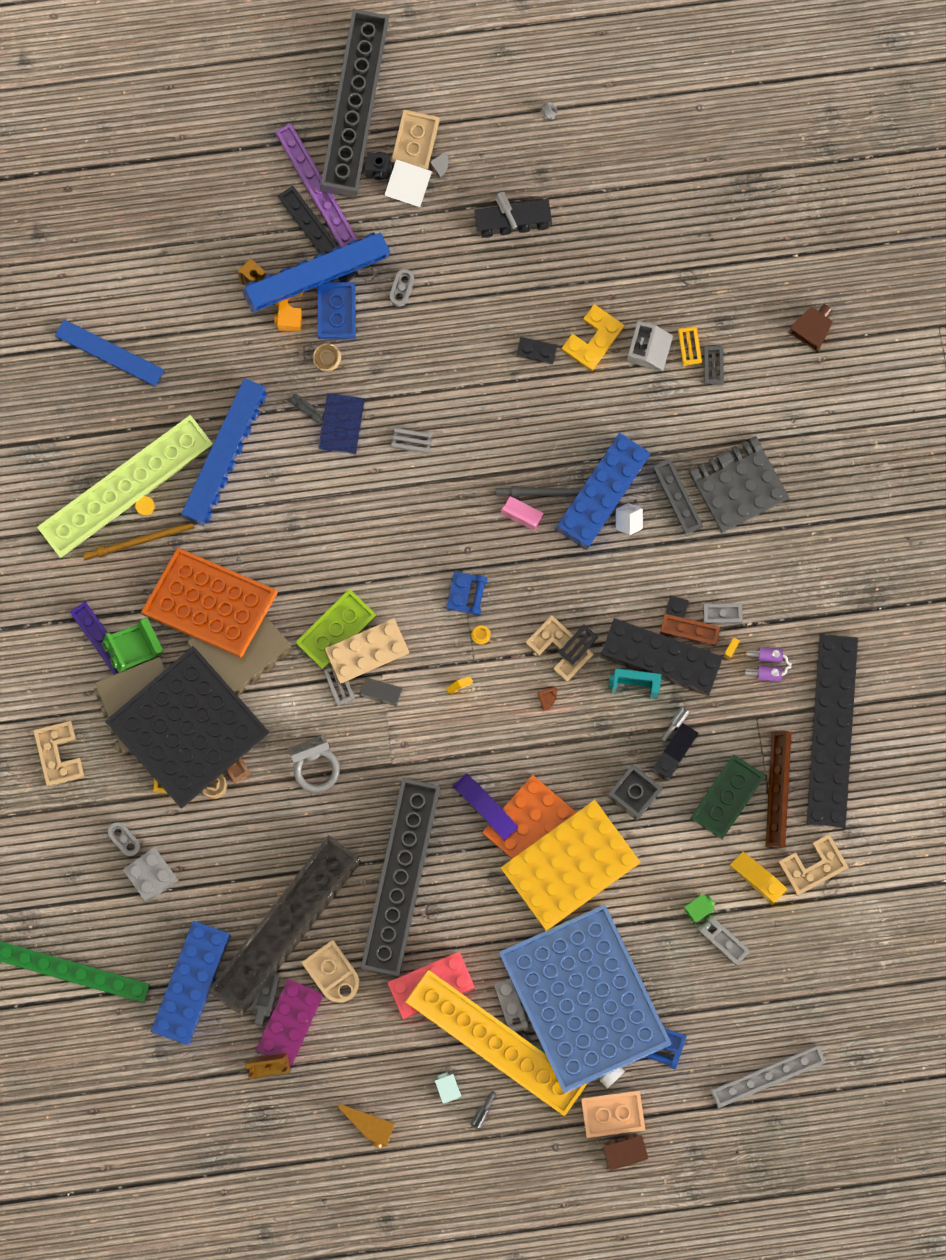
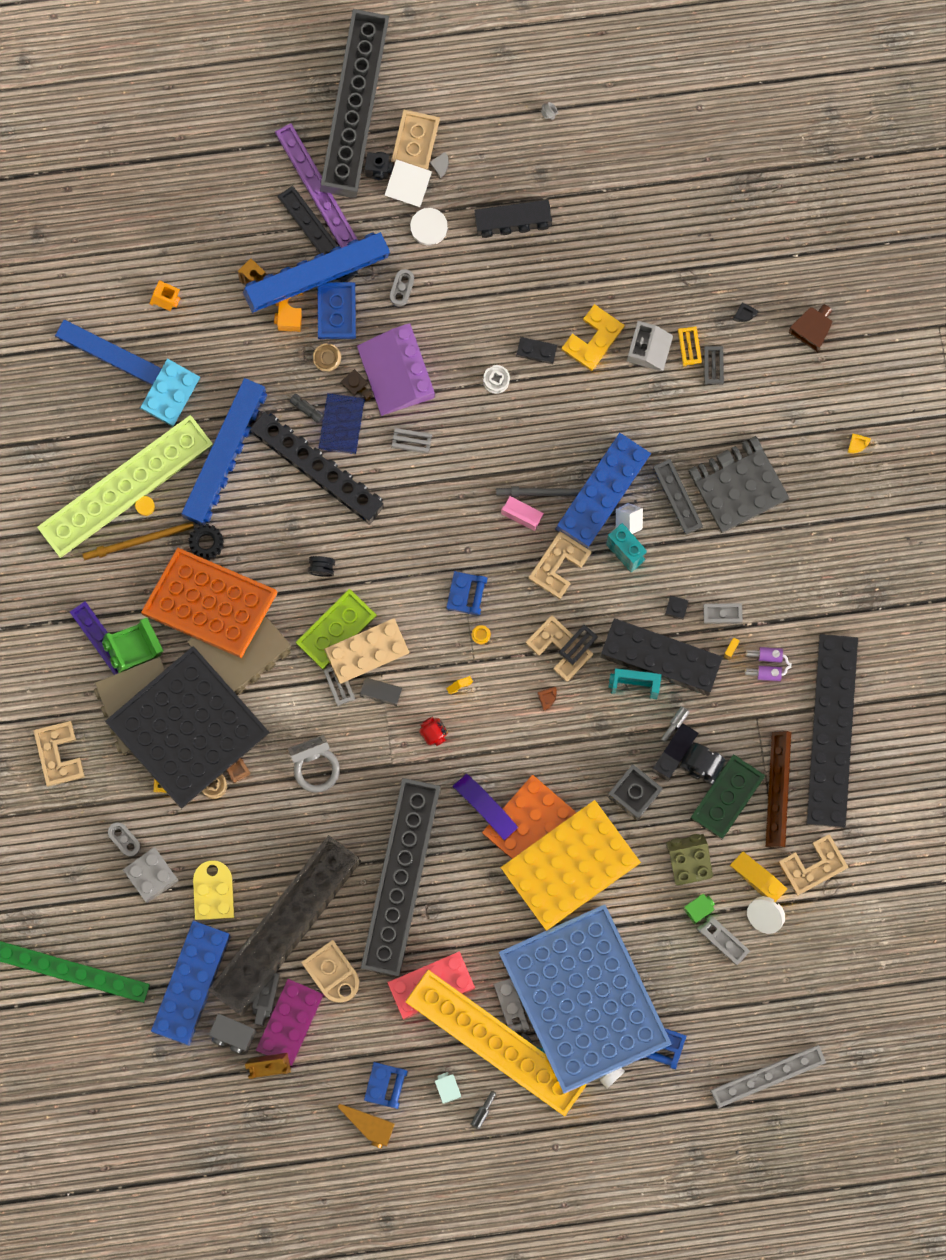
(165, 296): none -> light orange brick
(170, 392): none -> medium azure plate
(202, 531): none -> black tyre
(213, 893): none -> light yellow plate
(232, 1033): none -> dark grey brick
(321, 566): none -> black wheel
(356, 384): none -> dark brown plate
(366, 512): none -> black brick
(379, 1084): none -> blue plate
(396, 370): none -> medium lavender slope
(428, 226): none -> white tile
(433, 731): none -> red head
(496, 379): none -> white wheel
(505, 207): light grey axle -> none
(545, 572): none -> tan plate
(613, 1114): light nougat plate -> none
(625, 1152): reddish brown brick -> none
(626, 547): none -> teal panel
(690, 629): dark orange plate -> none
(690, 859): none -> olive bracket
(702, 763): none -> black brick
(745, 313): none -> black tile
(765, 915): none -> white tile
(858, 443): none -> yellow tile

